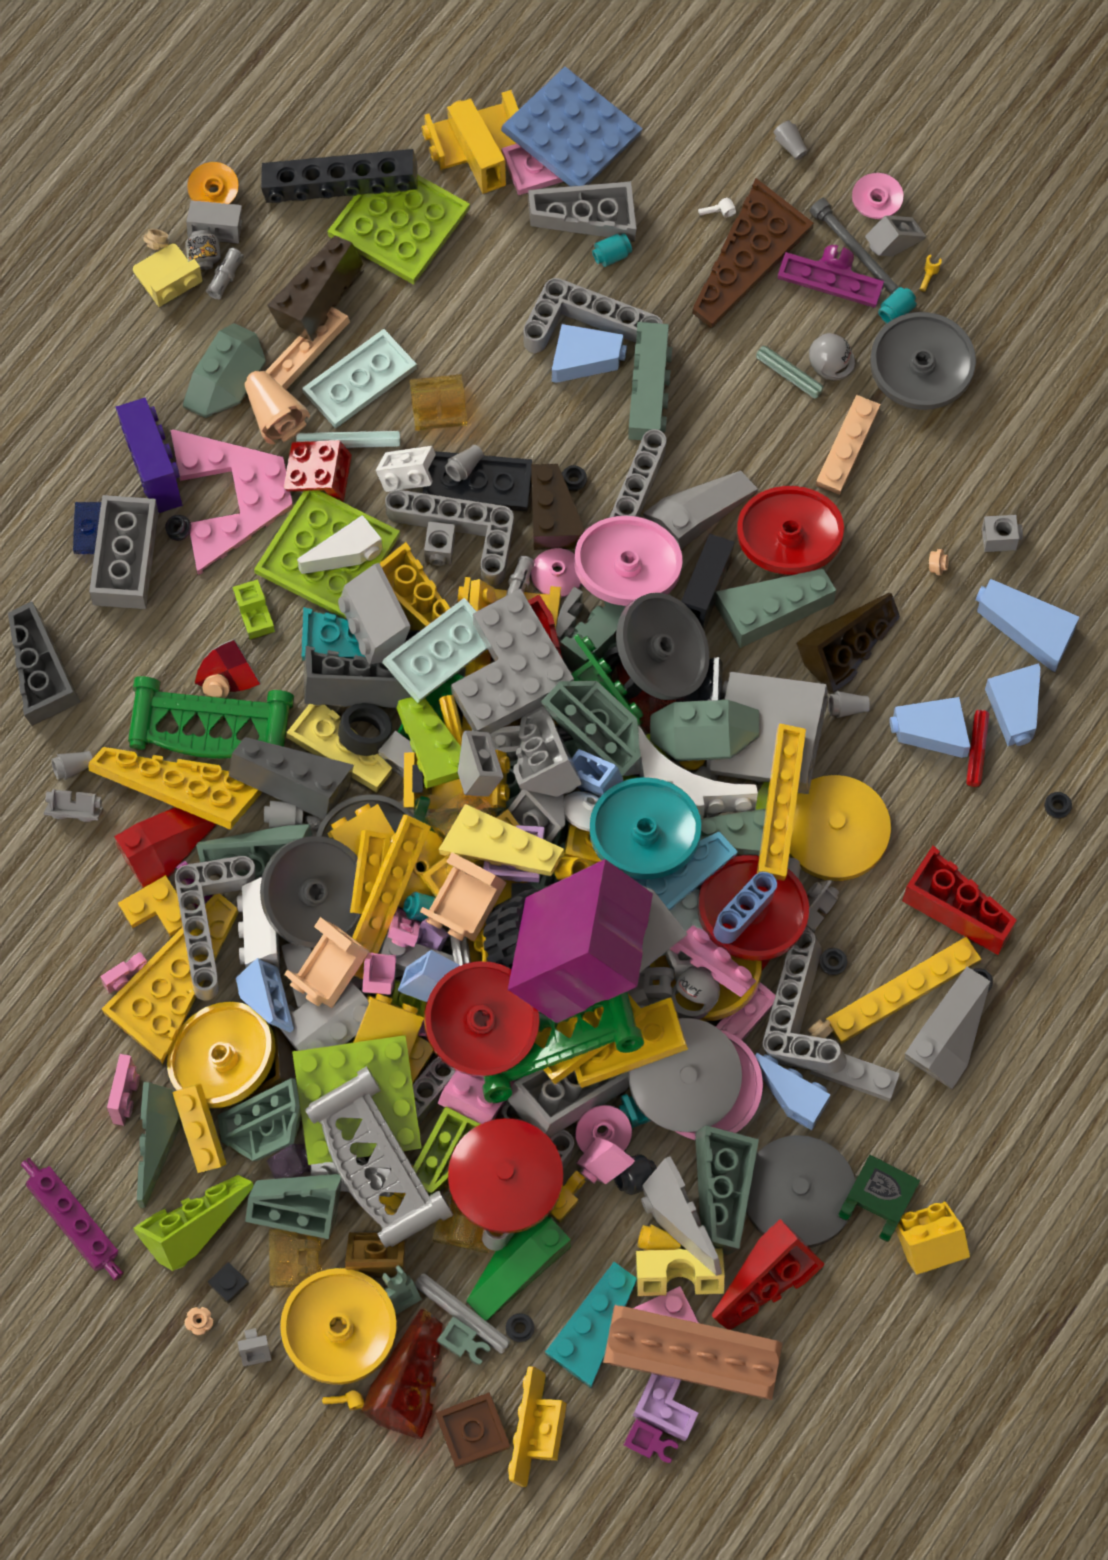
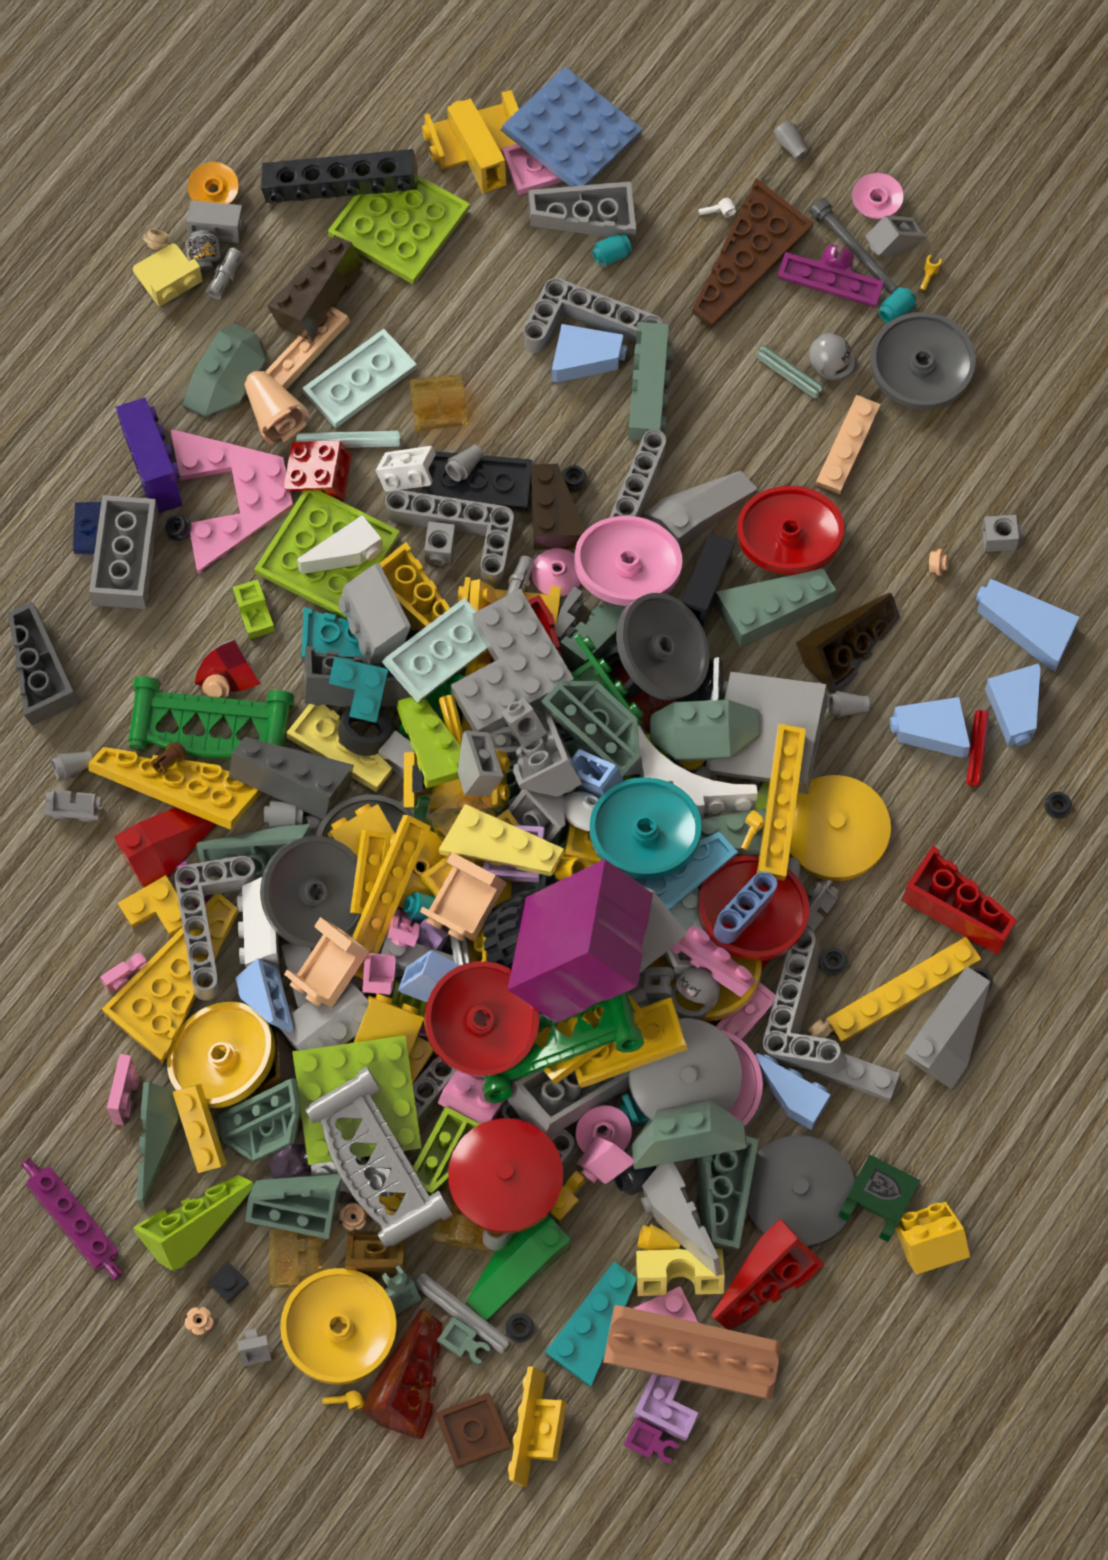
(174, 753): none -> reddish brown pin
(353, 1209): none -> light nougat plate
(366, 681): none -> teal plate
(529, 729): none -> light grey brick
(687, 1134): none -> sand green wedge
(756, 823): none -> yellow hand

